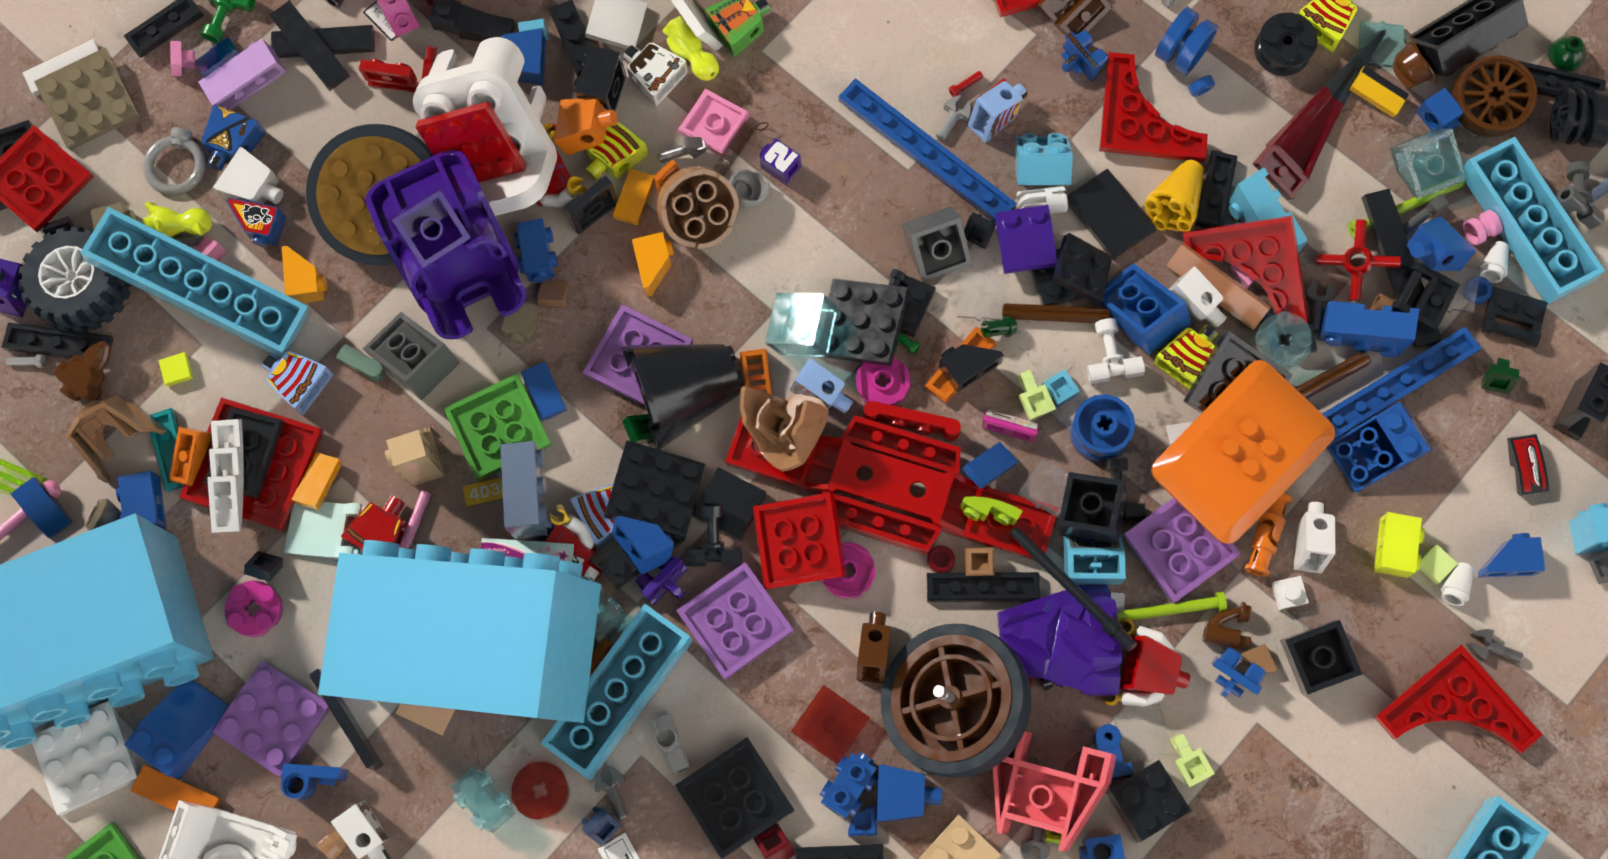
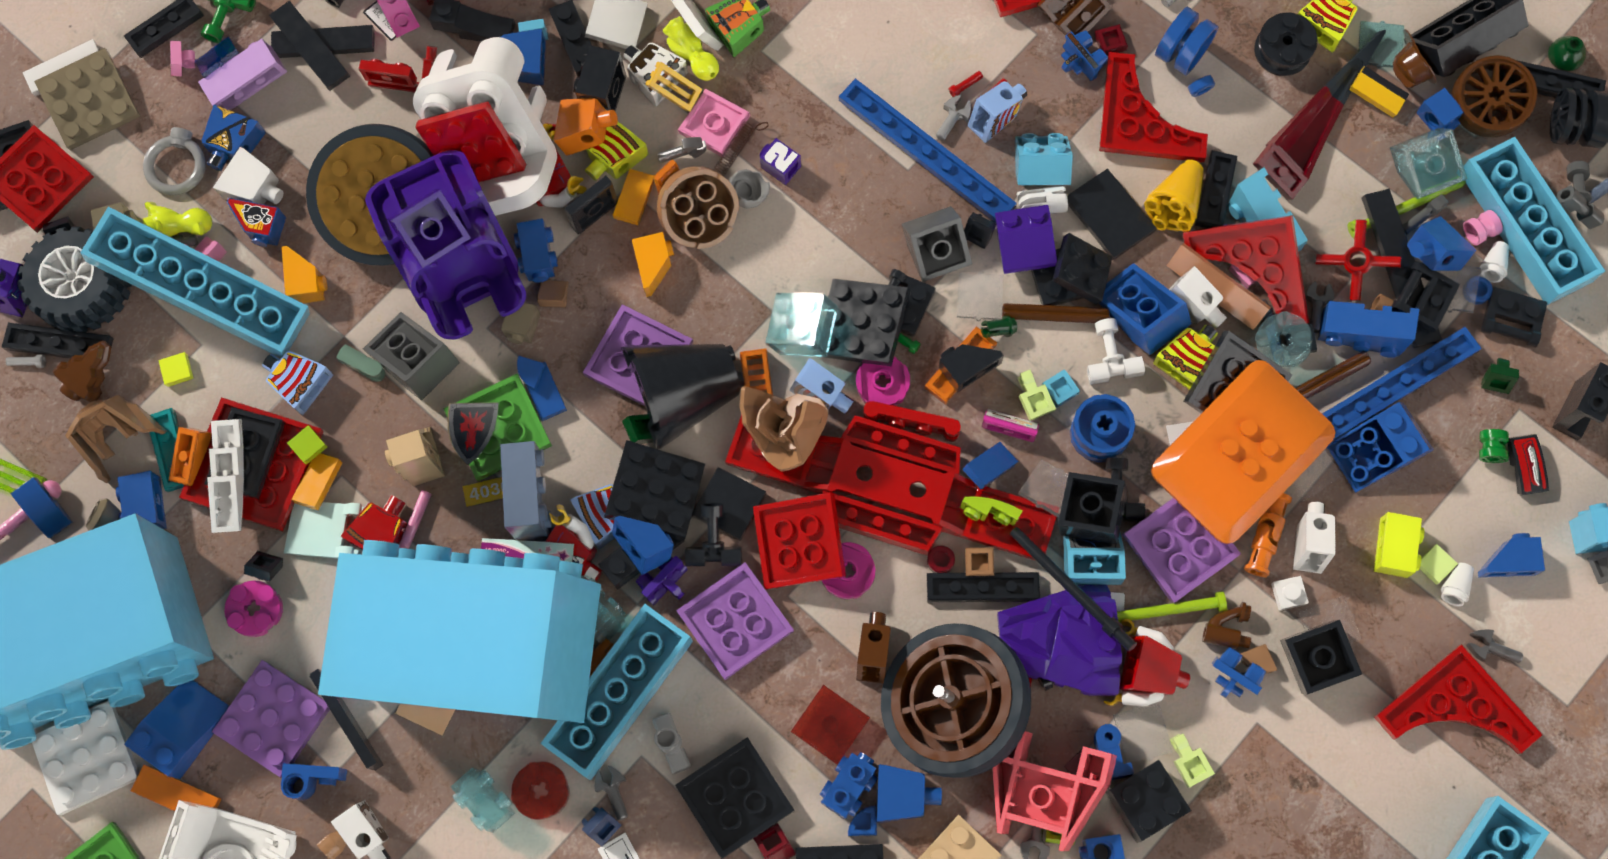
(307, 444): none -> lime tile
(471, 427): none -> shield
(530, 371): none -> blue tile
(655, 75): none -> yellow tile
(1111, 39): none -> dark red tile
(1494, 446): none -> green wheel

